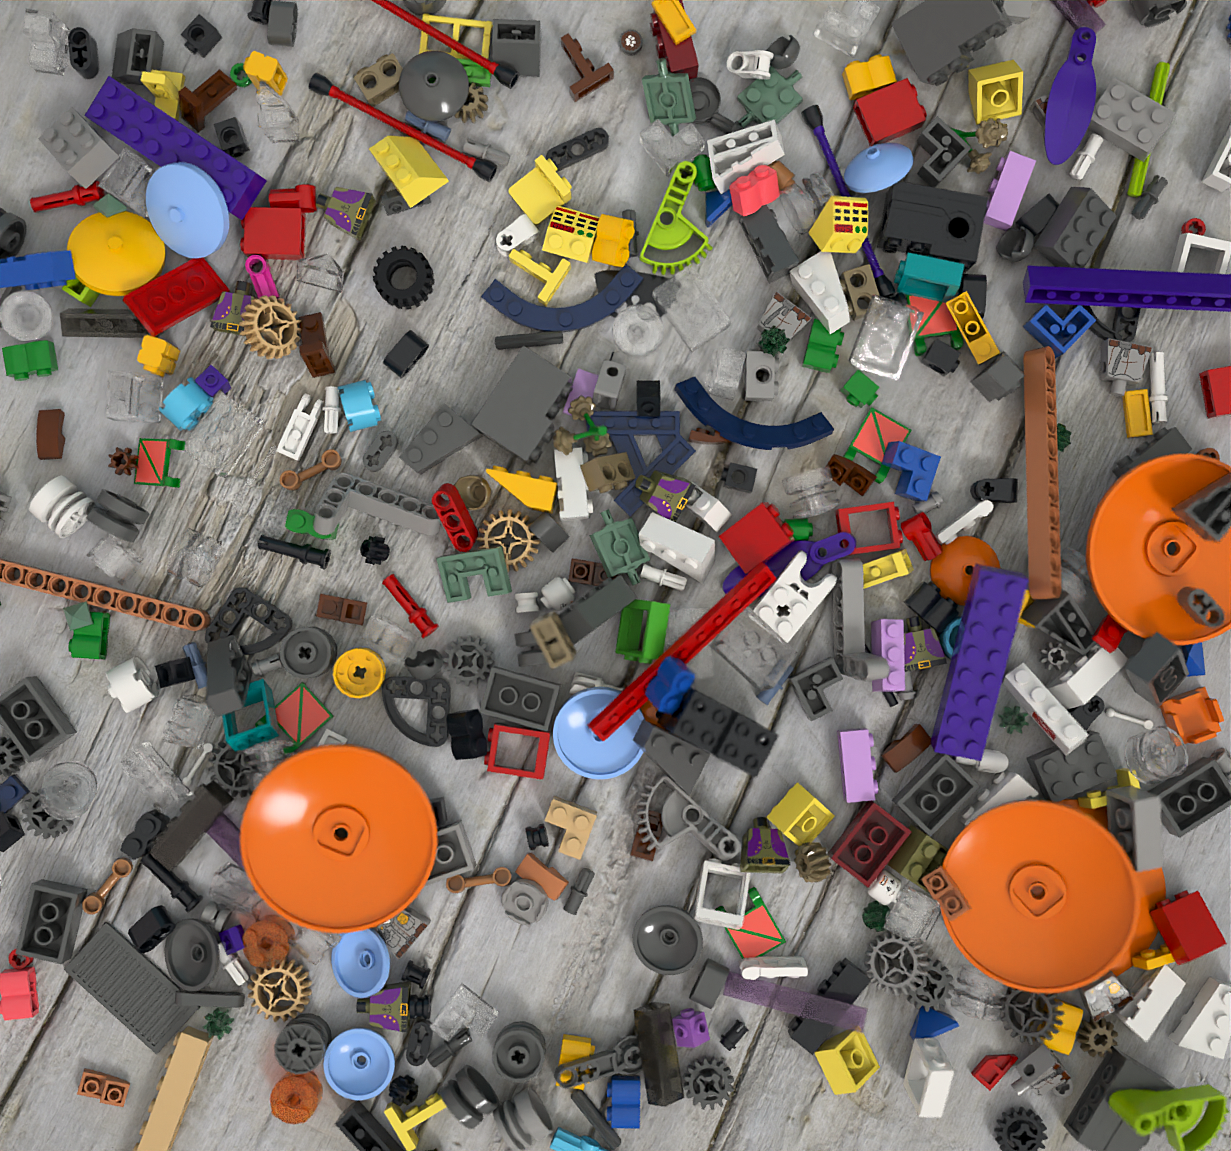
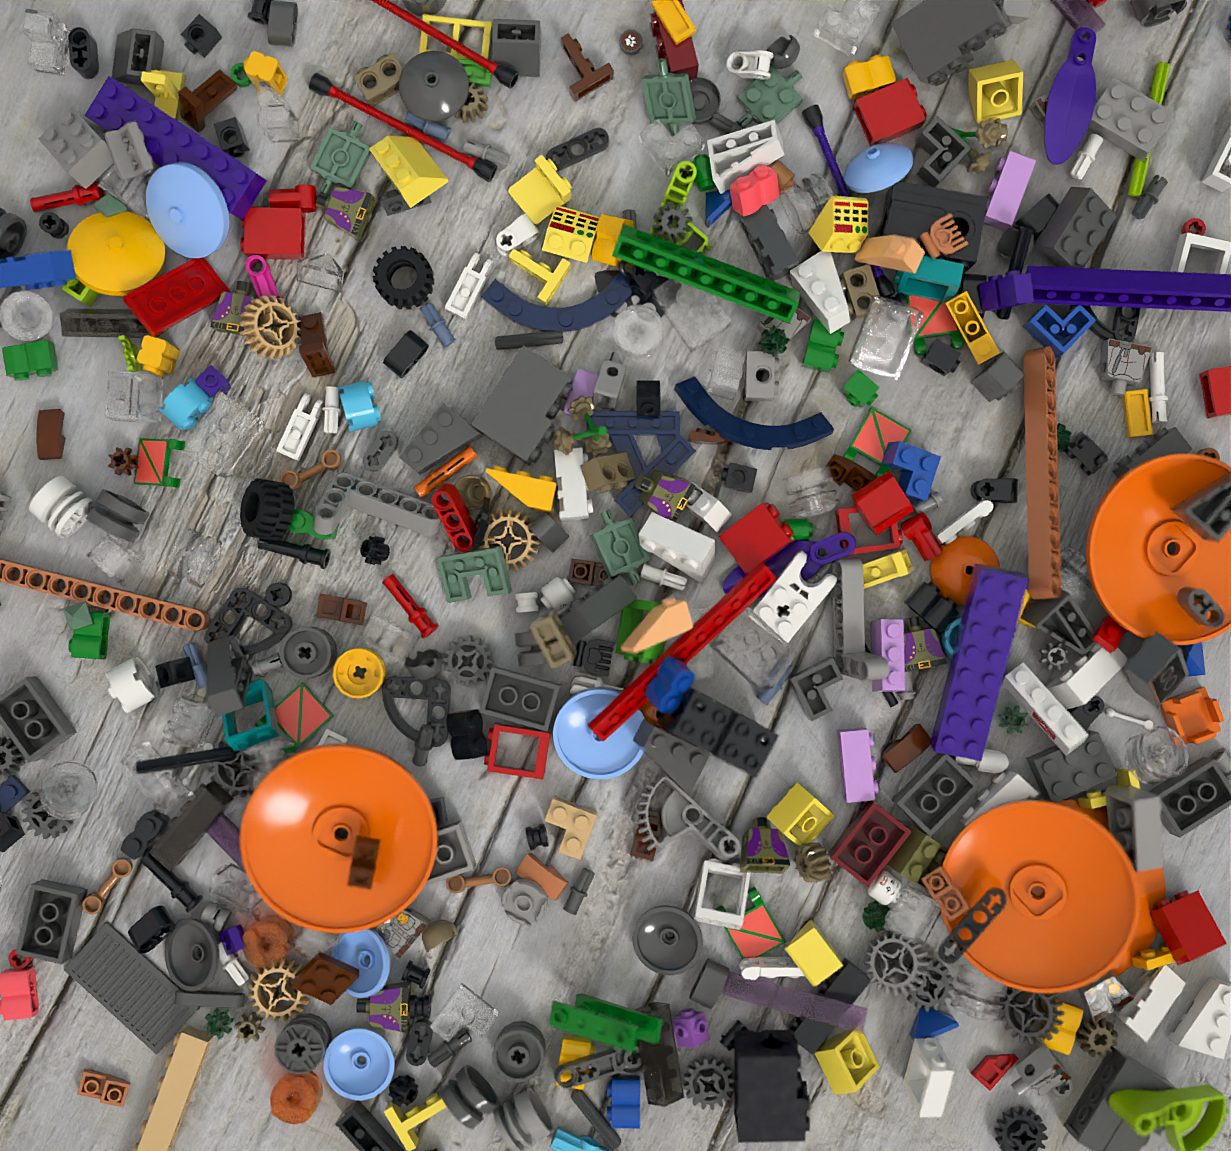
(53, 222): none -> black bush
(129, 151): none -> light grey bracket
(130, 354): none -> lime piece
(184, 760): none -> black axle
(255, 1025): none -> dark tan gear
(267, 509): none -> black tyre
(283, 596): none -> black wheel
(325, 978): none -> reddish brown plate
(340, 158): none -> sand green plate
(363, 862): none -> reddish brown slope
(422, 487): none -> orange pin
(423, 745): none -> dark grey axle
(437, 325): none -> sand blue axle
(438, 933): none -> dark tan hair
(468, 288): none -> white hinge
(481, 522): none -> black piece
(591, 655): none -> black piece
(606, 1022): none -> green fence
(640, 279): none -> black piece
(660, 624): none -> light nougat slope
(680, 224): none -> dark grey gear
(706, 273): none -> green brick
(769, 1088): none -> black piece
(813, 954): none -> light yellow slope
(882, 503): none -> red slope
(891, 252): none -> light nougat slope
(939, 238): none -> nougat piece
(972, 925): none -> black beam
(1006, 291): none -> dark purple piece
(1017, 261): none -> black axle
(1087, 452): none -> black piece

